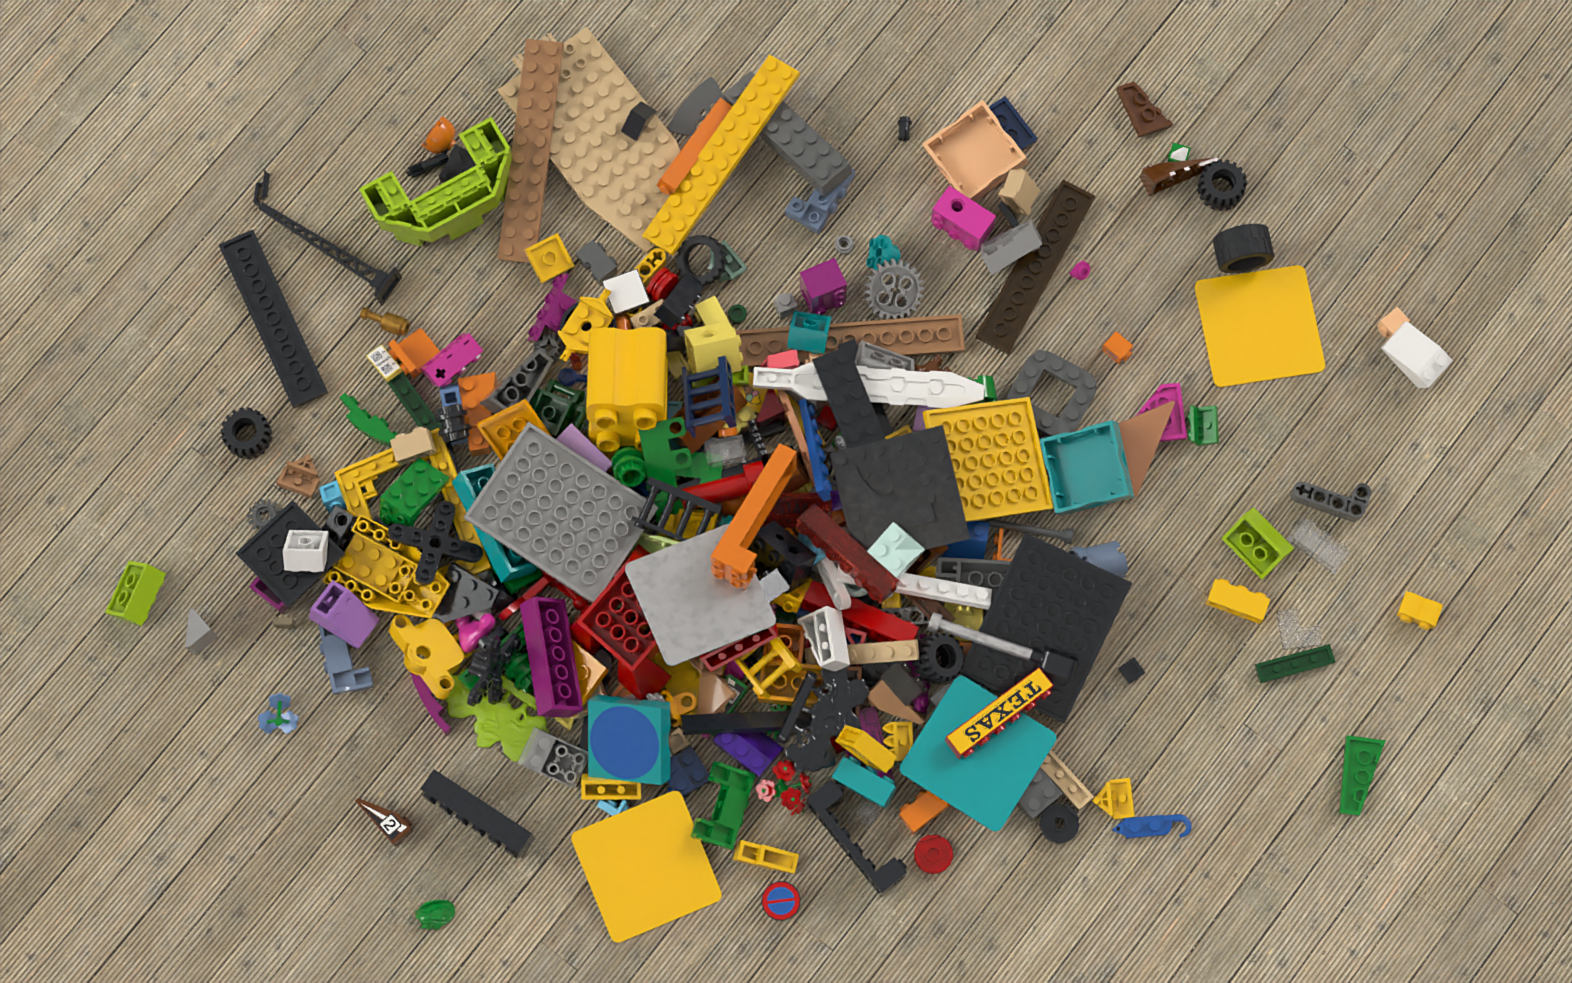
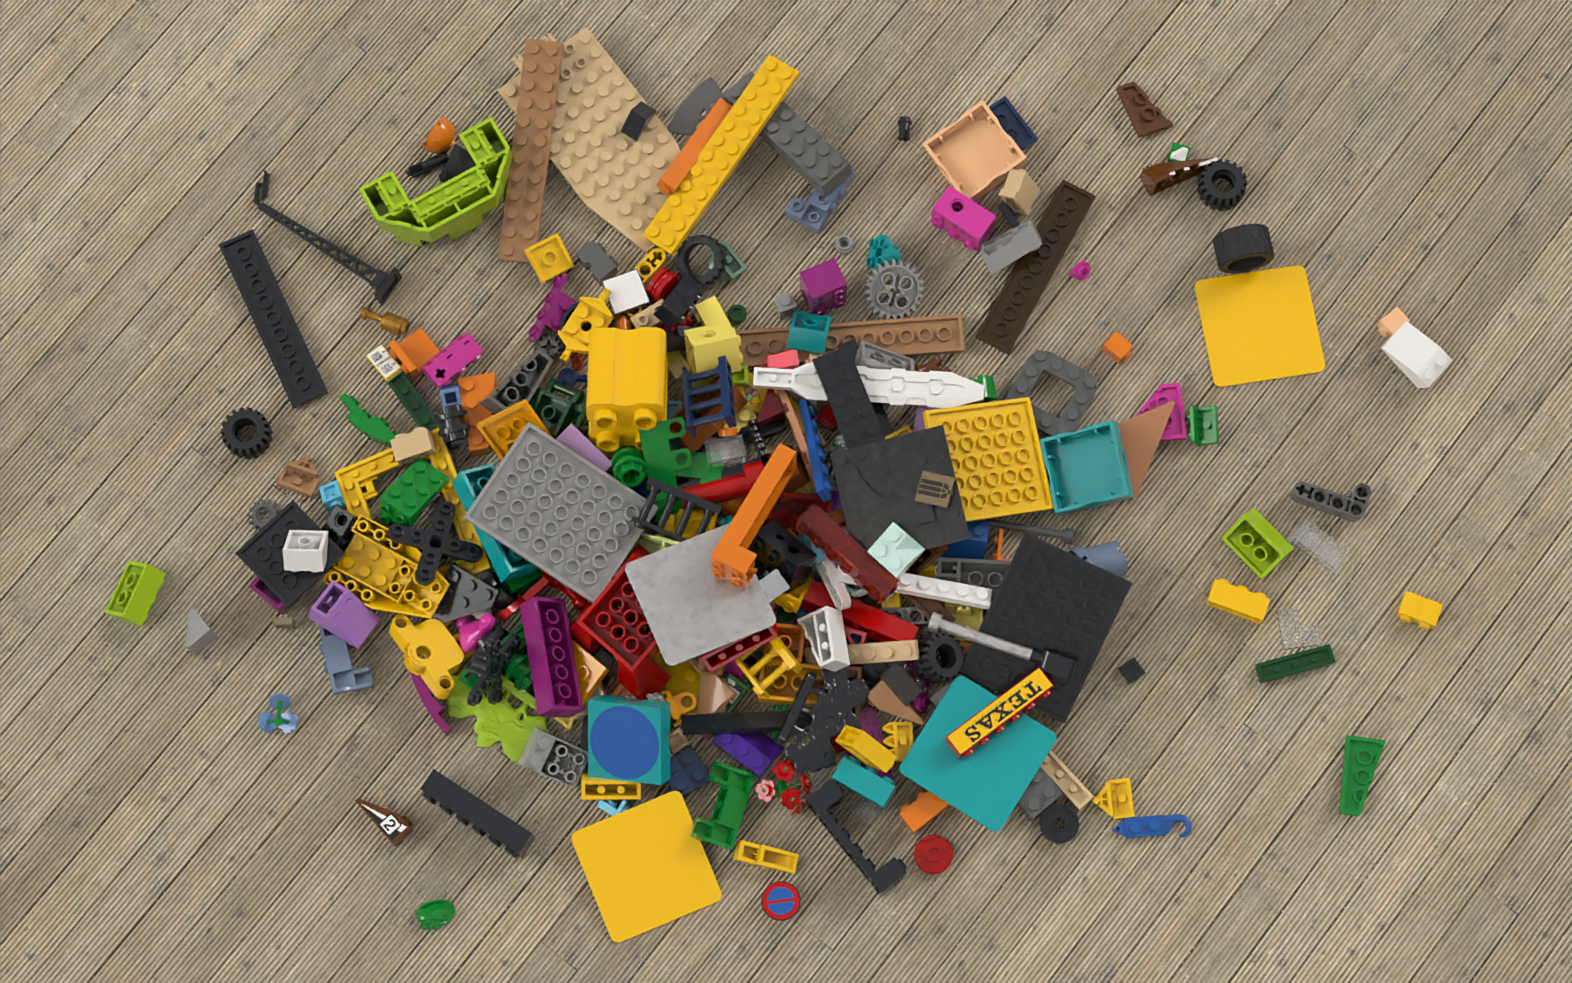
(934, 488): none -> clear smoke piece

